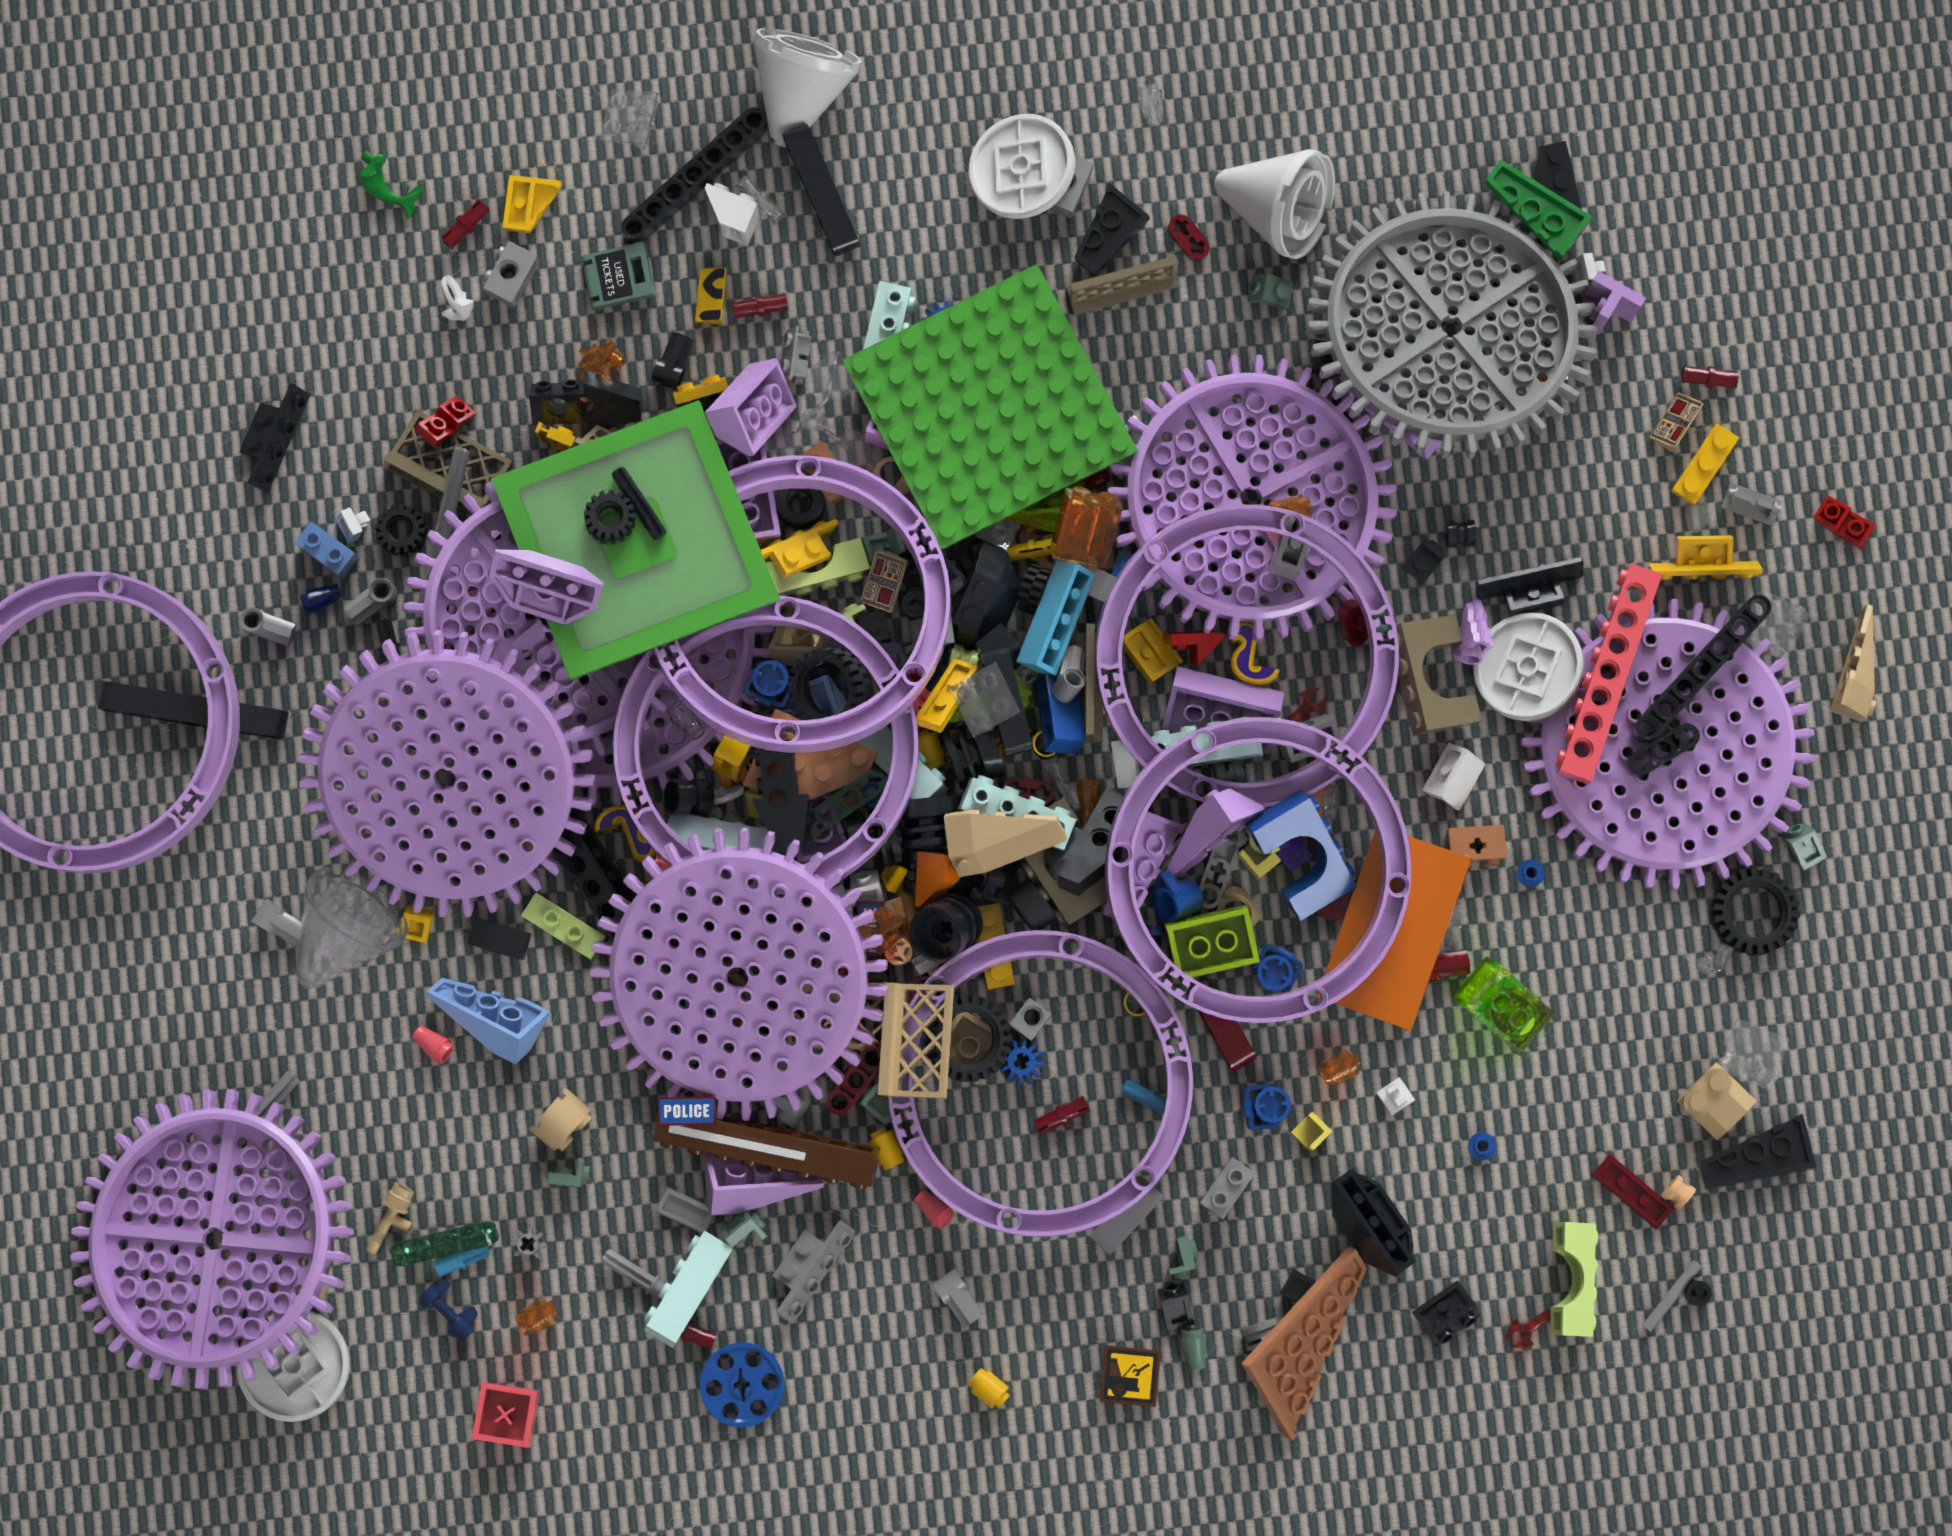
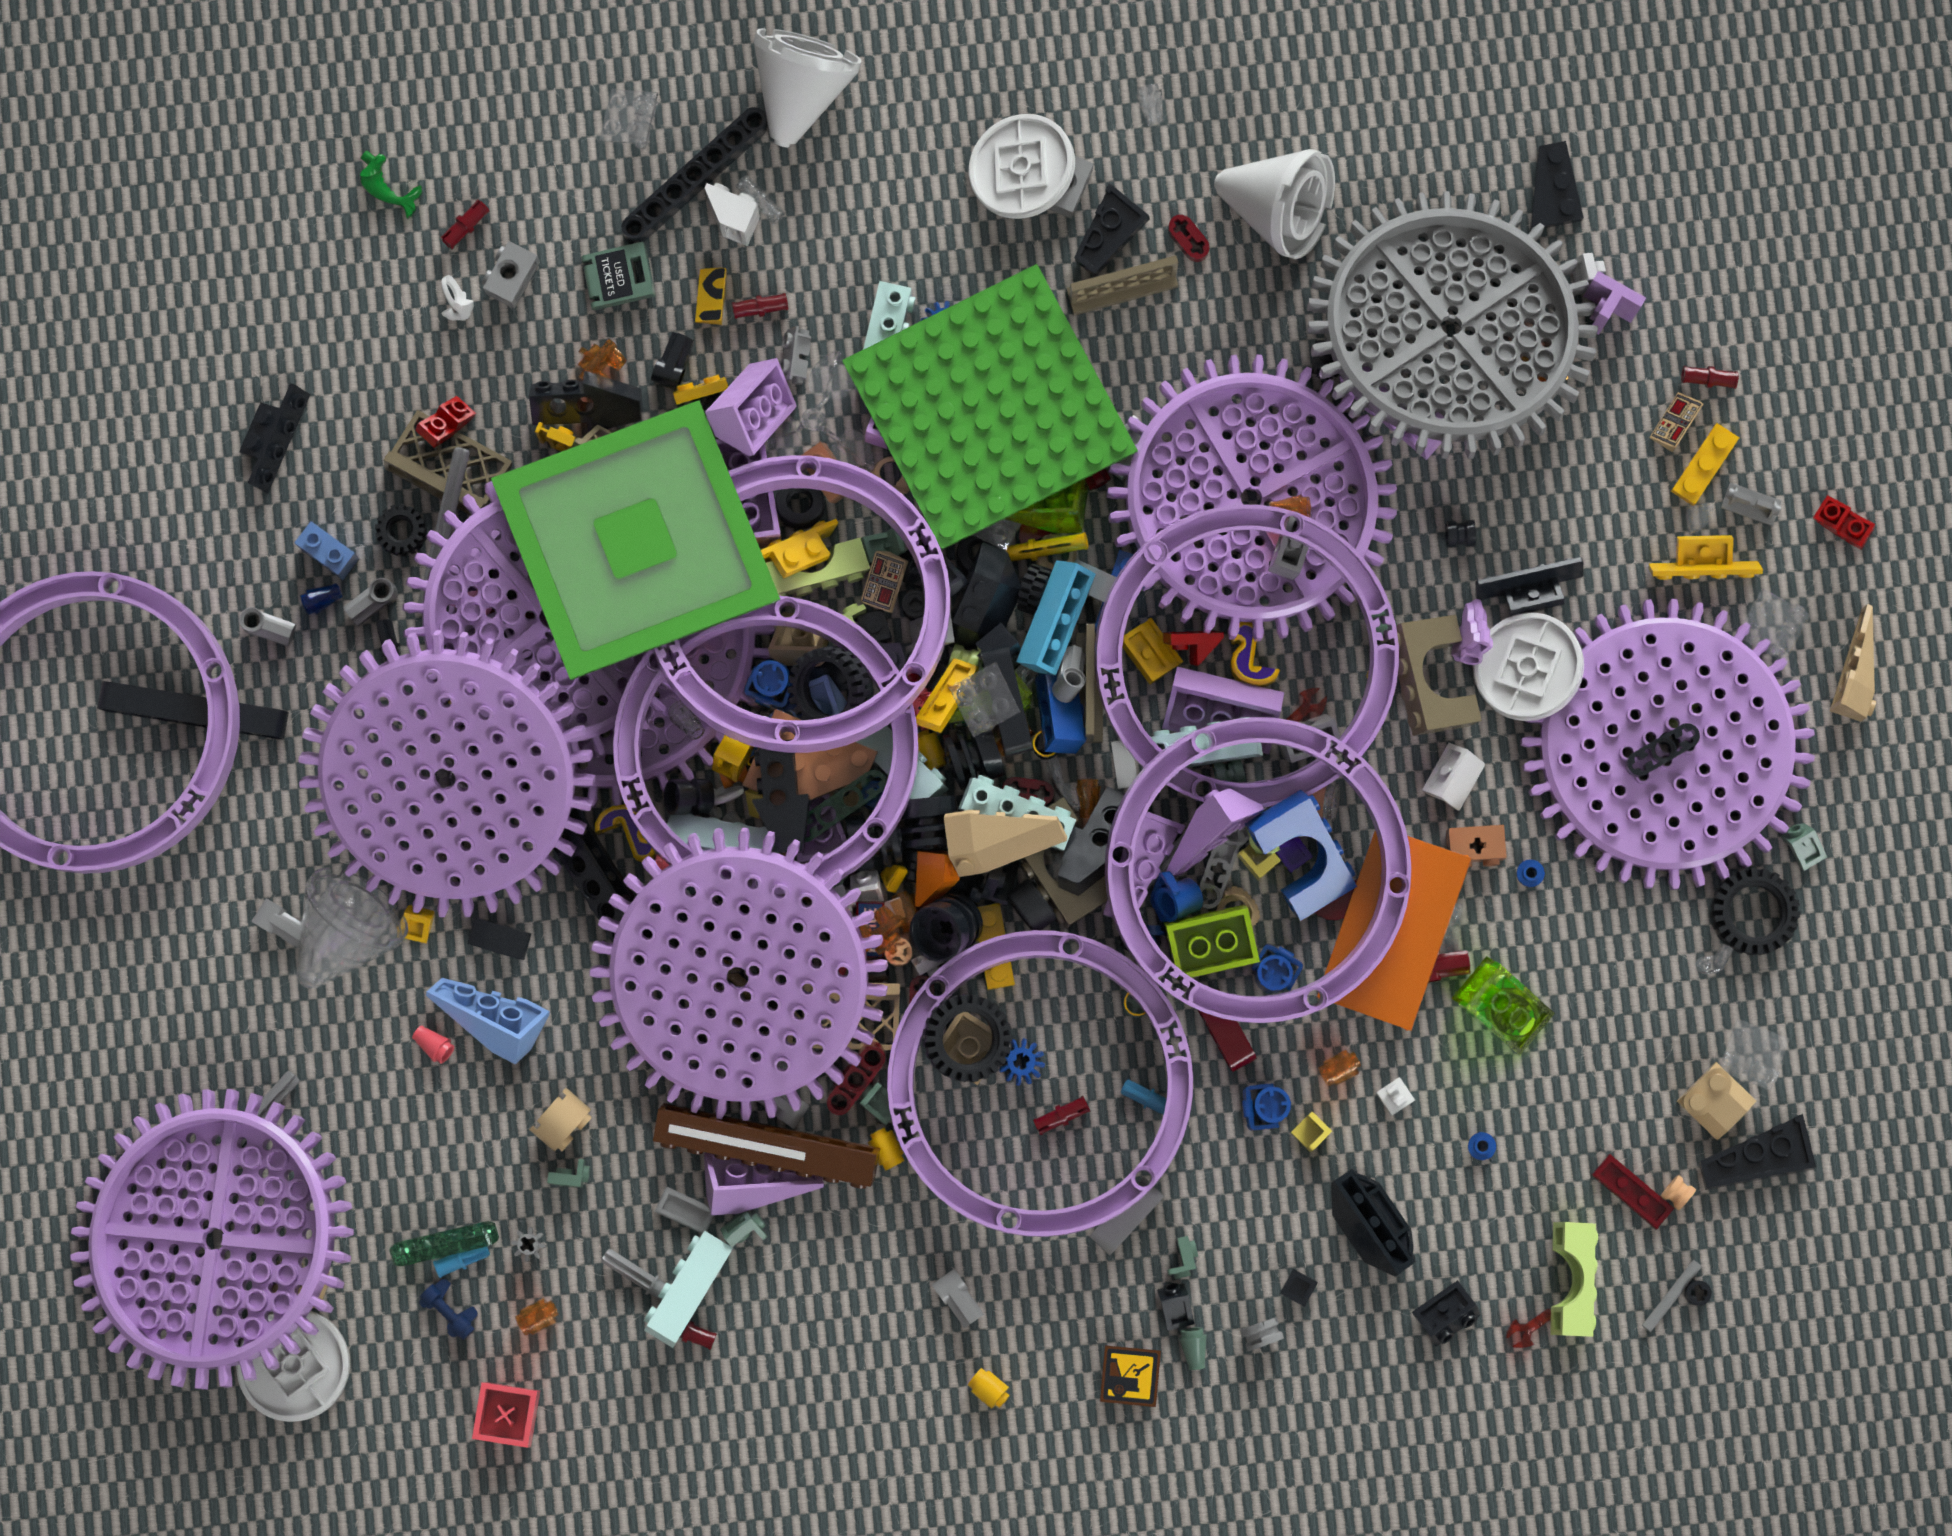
(351, 524): white tile -> none
(397, 1202): tan piece -> none
(527, 202): yellow wing -> none
(545, 585): lavender wedge -> none
(562, 925): yellowish green plate -> none
(603, 502): black tyre -> none
(639, 503): black axle -> none
(687, 1111): tile -> none
(731, 1394): blue wedge -> none
(807, 1266): light grey bracket -> none
(821, 190): black beam -> none
(893, 1040): tan fence -> none
(934, 1209): coral cone -> none
(1031, 1031): light grey brick -> none
(1086, 527): clear orange brick -> none
(1226, 1188): light grey brick -> none
(1270, 290): sand green bracket -> none
(1291, 1355): nougat wing -> none
(1348, 625): dark red beam -> none
(1424, 560): black bracket -> none
(1540, 209): green wing -> none
(1646, 584): coral brick -> none
(1710, 659): black beam -> none

